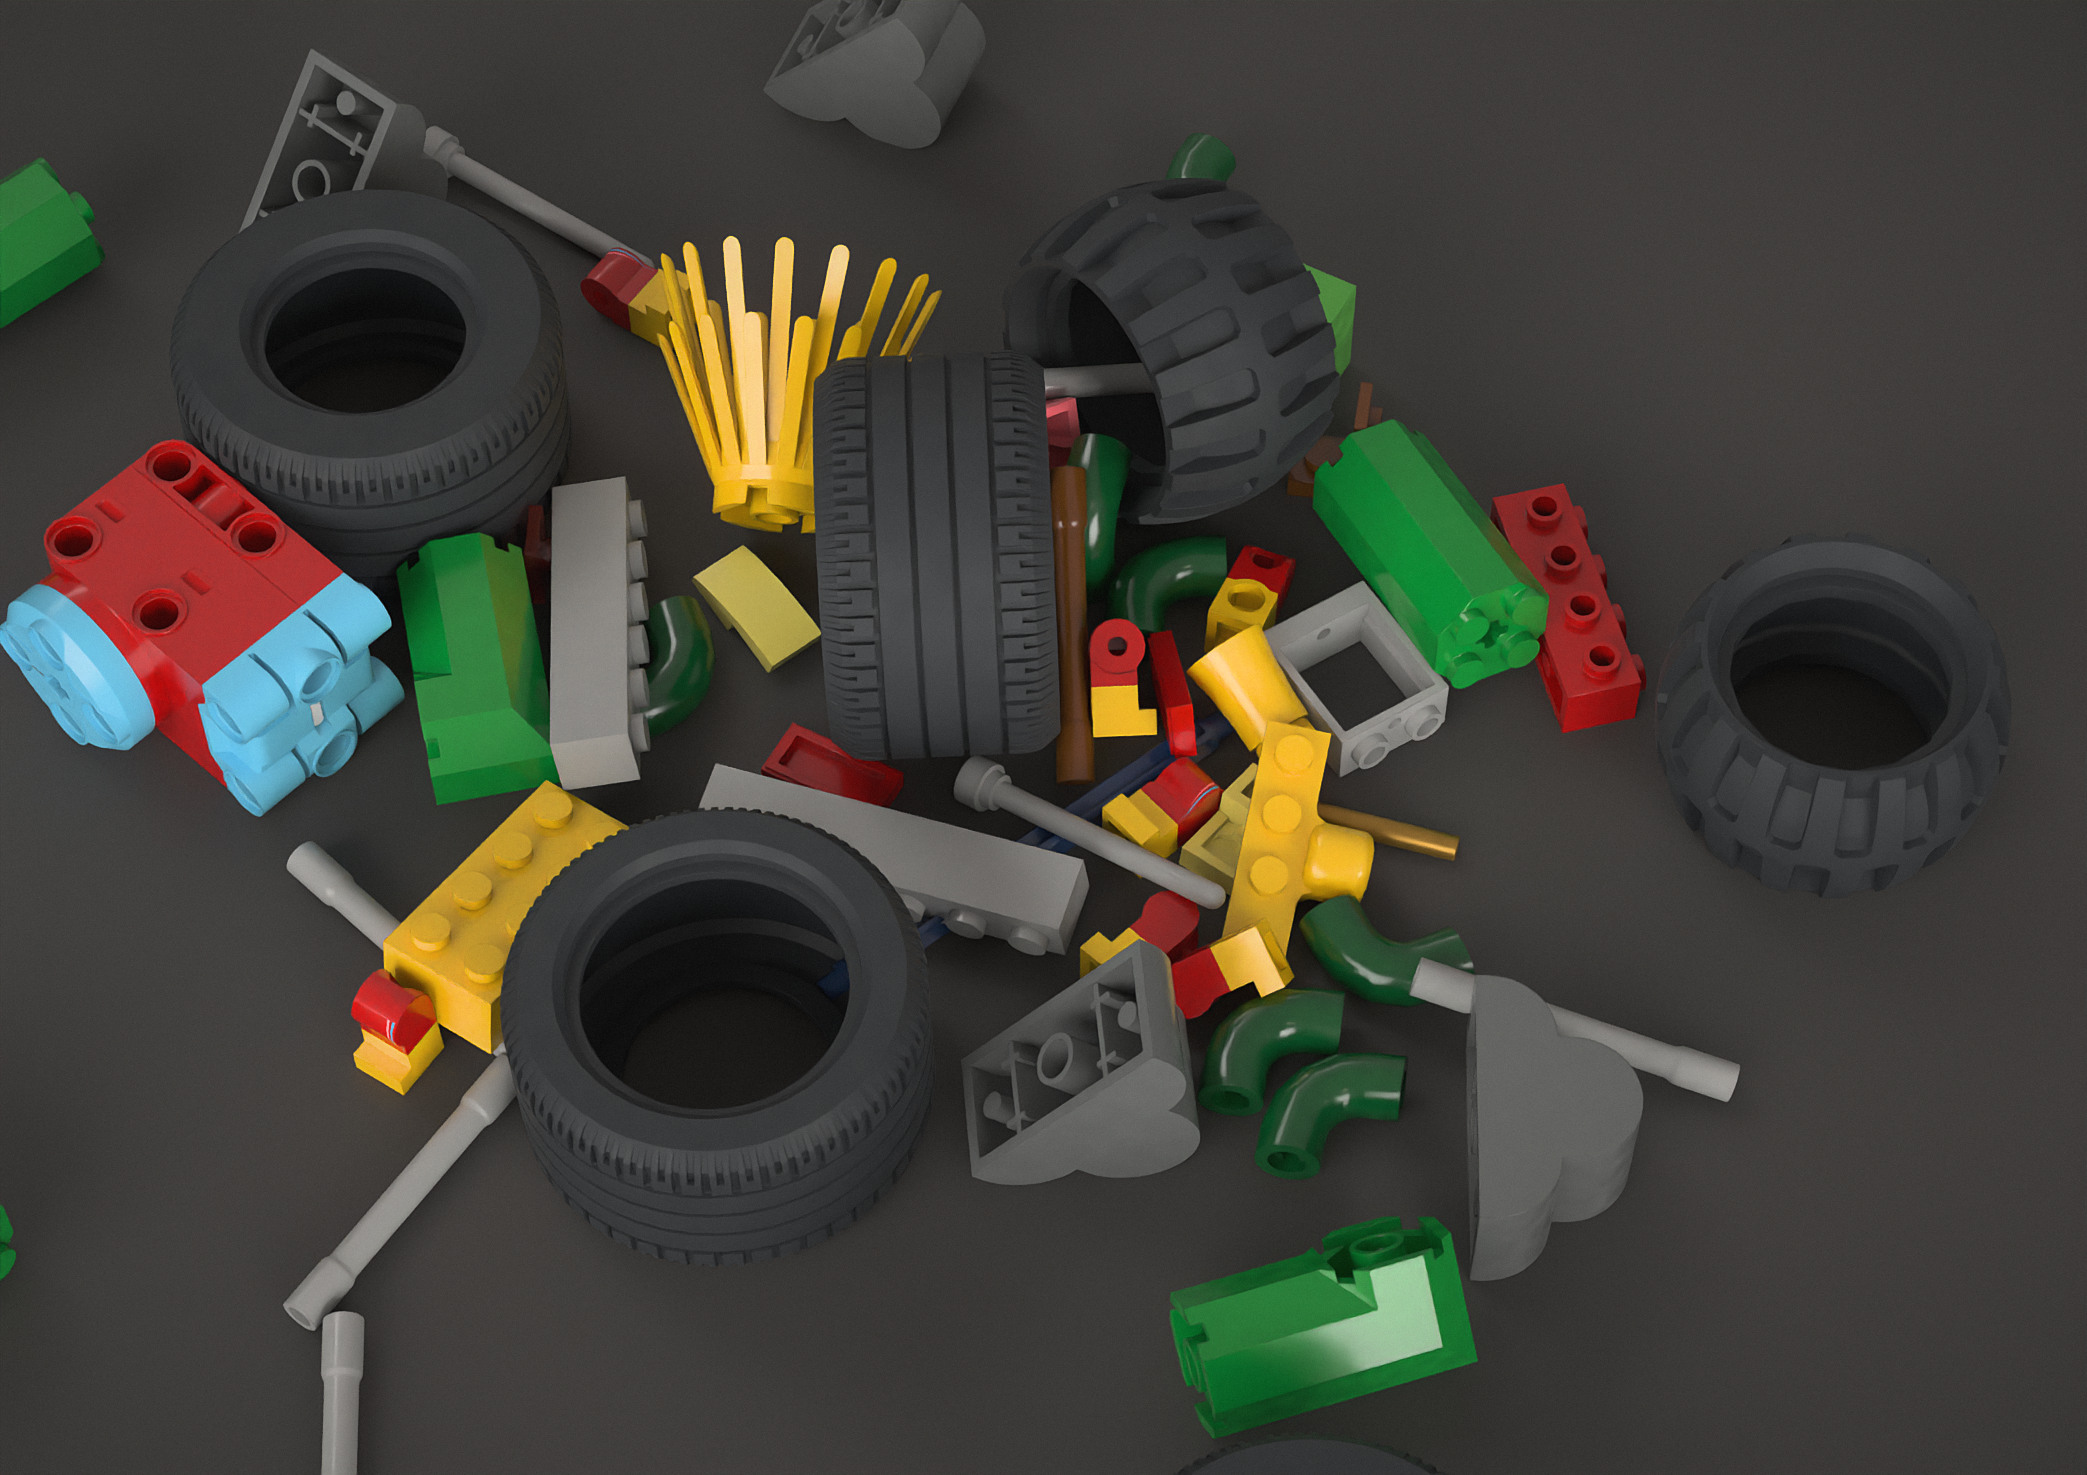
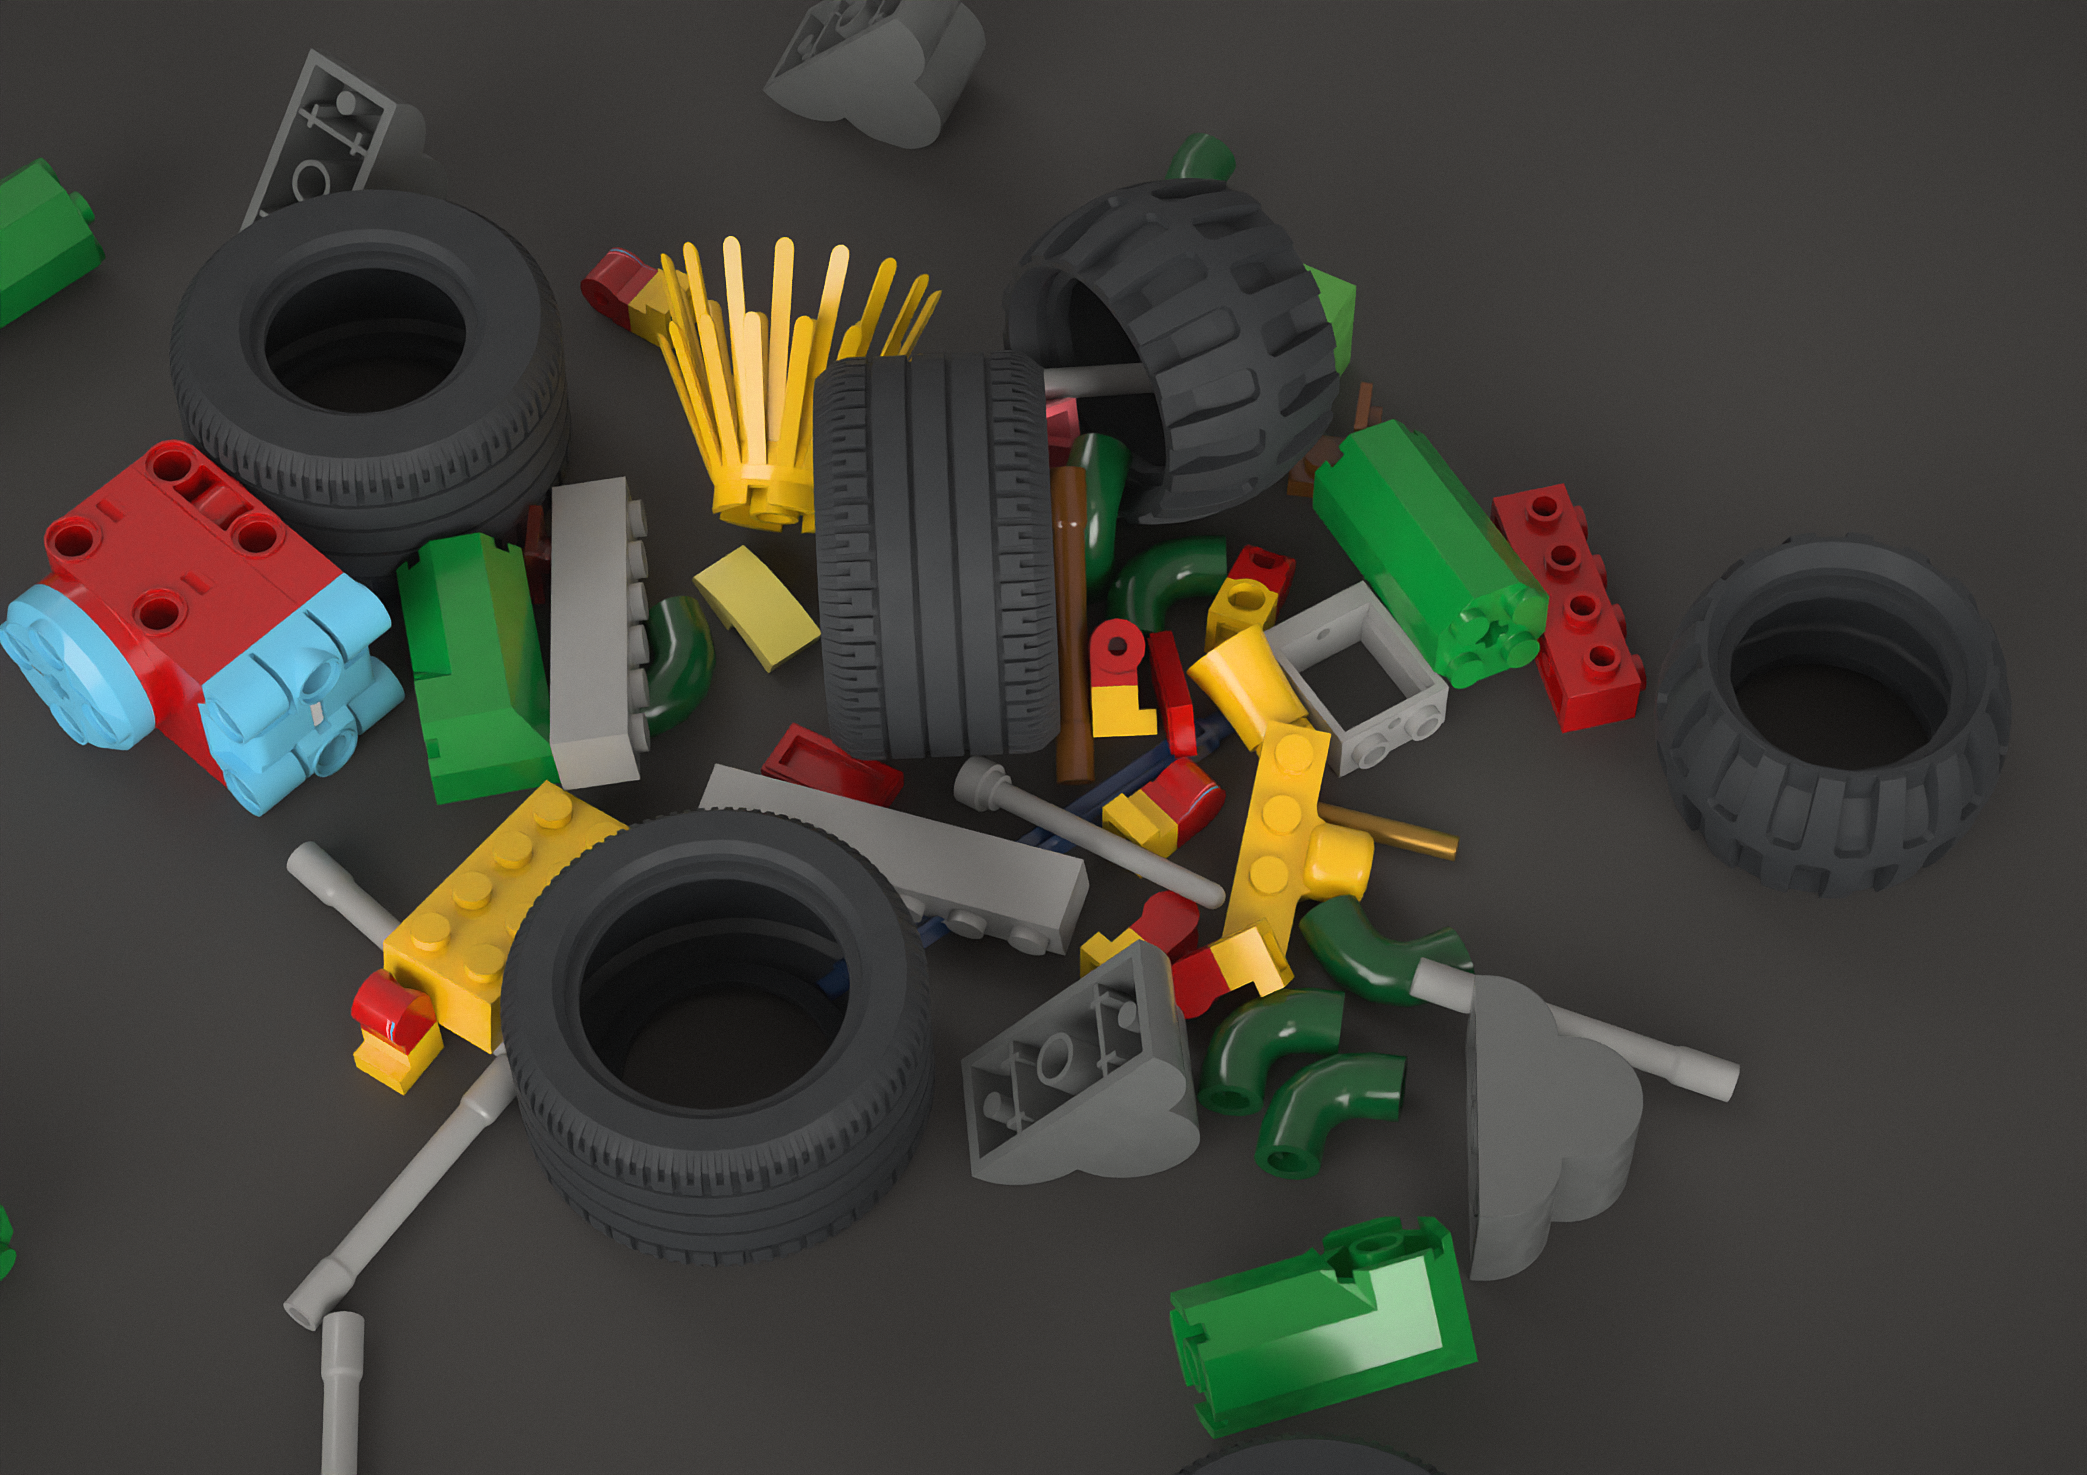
(446, 150): light grey piece -> none
(1217, 844): light yellow slope -> none

